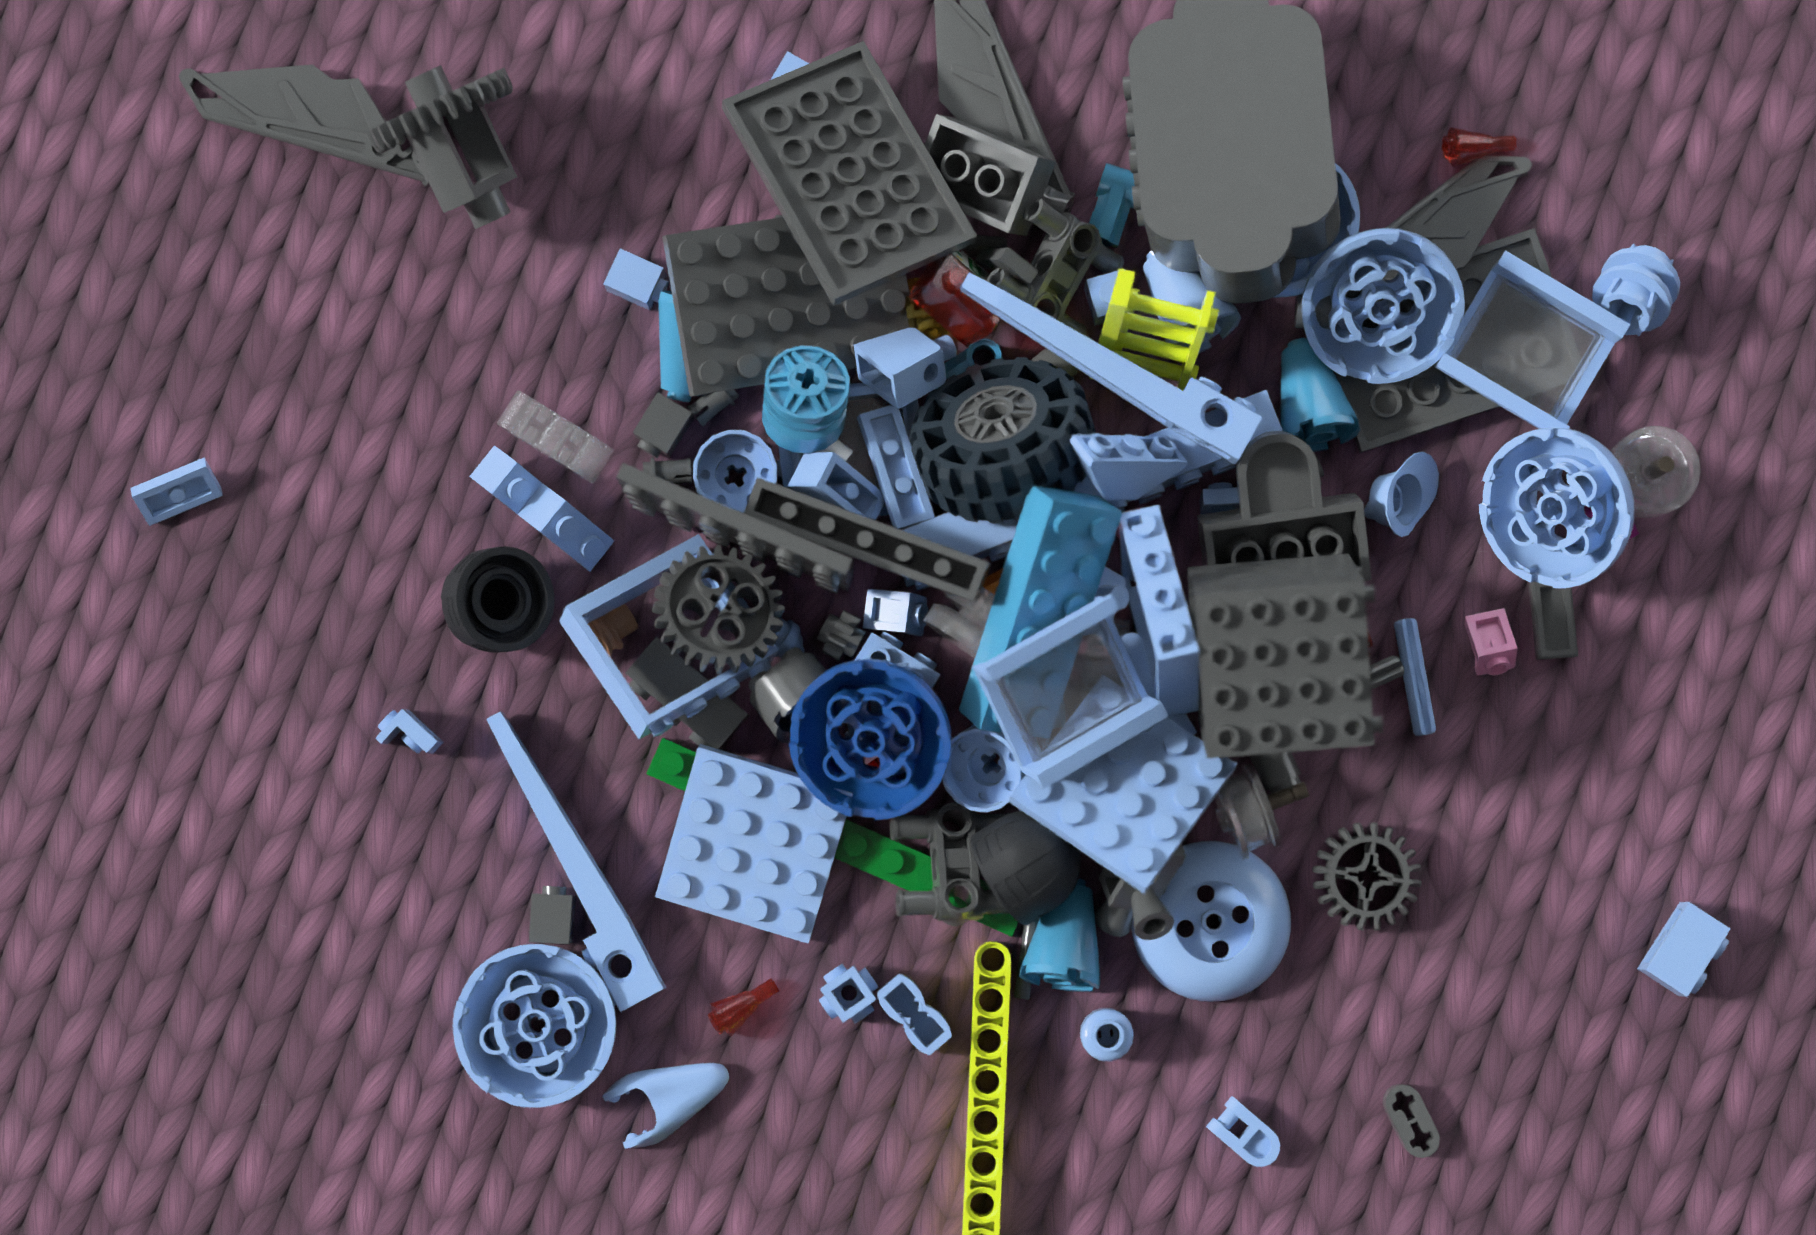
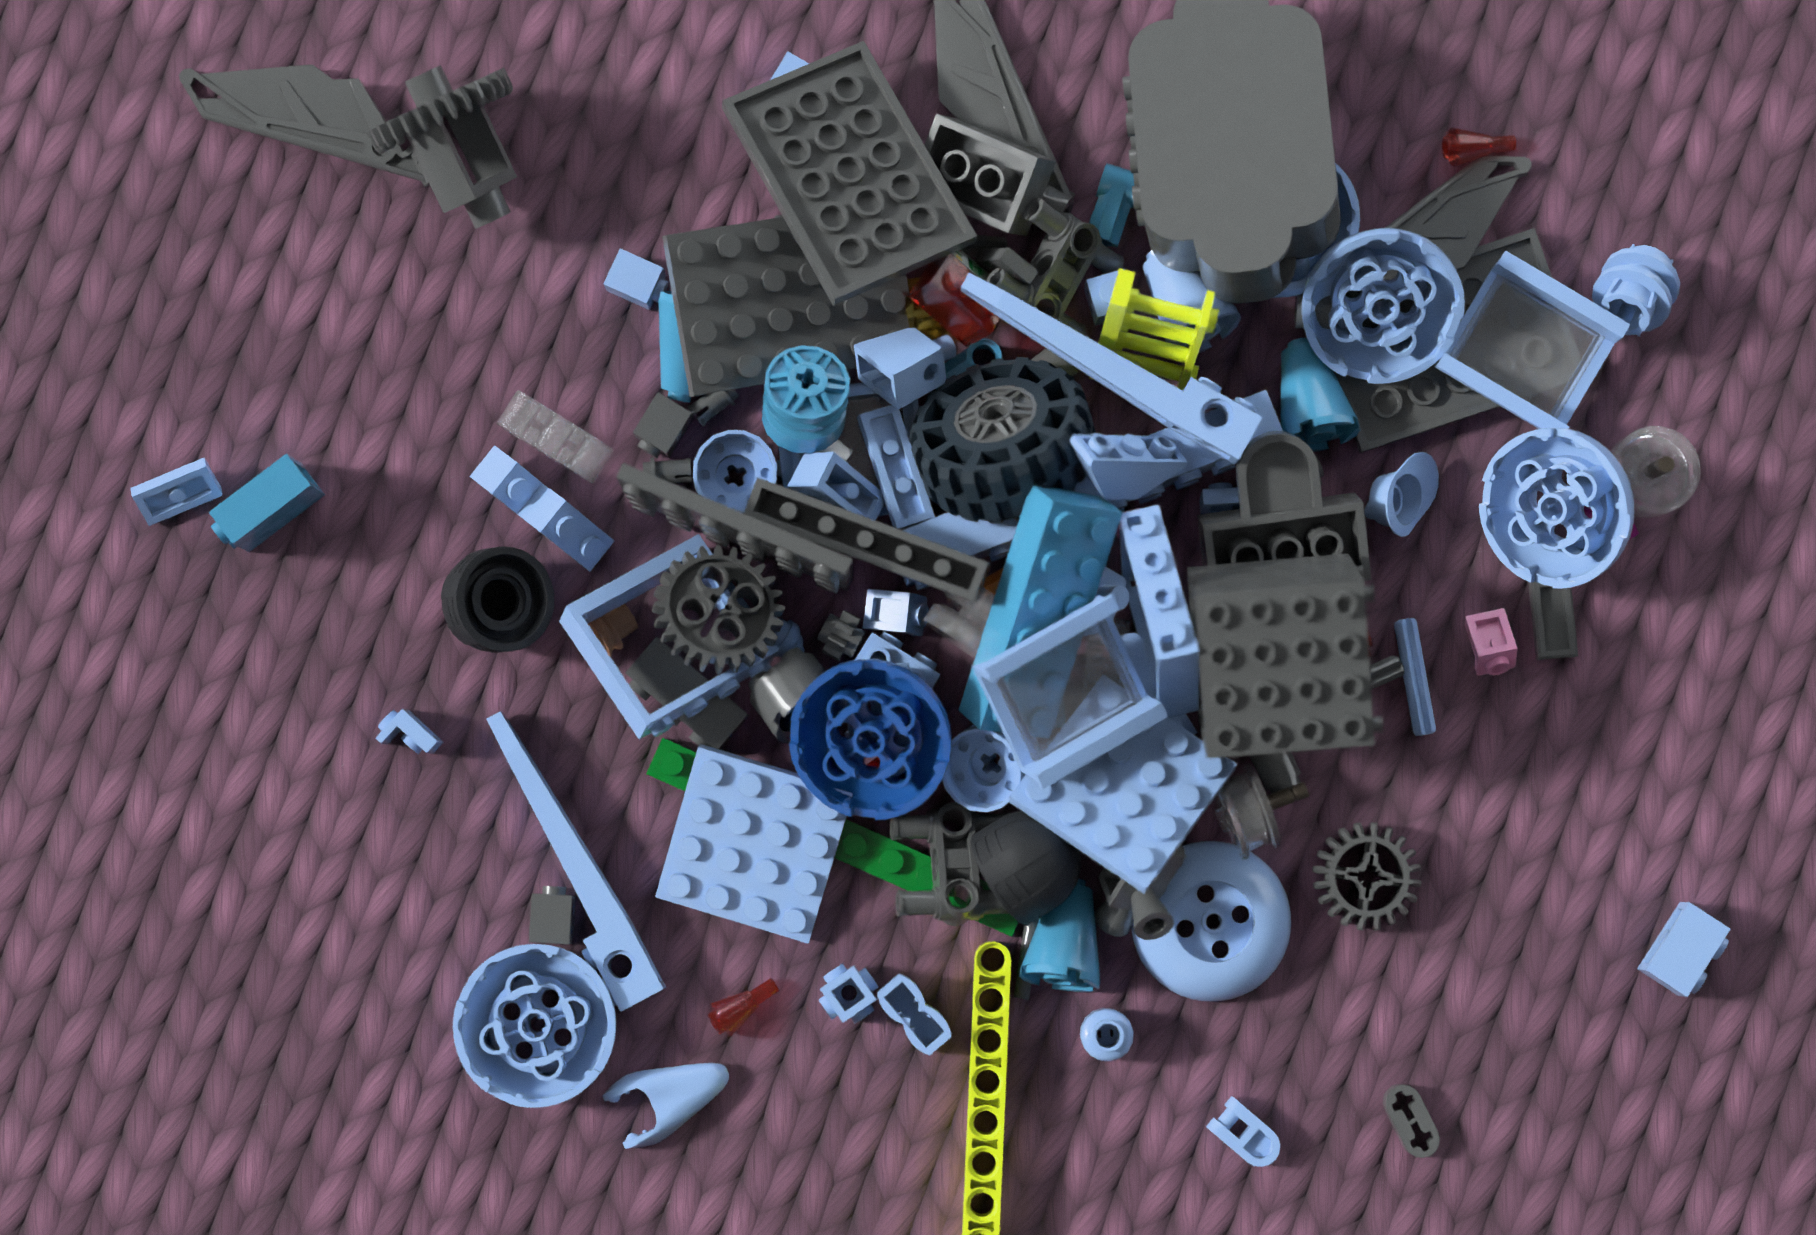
(265, 504): none -> dark azure brick

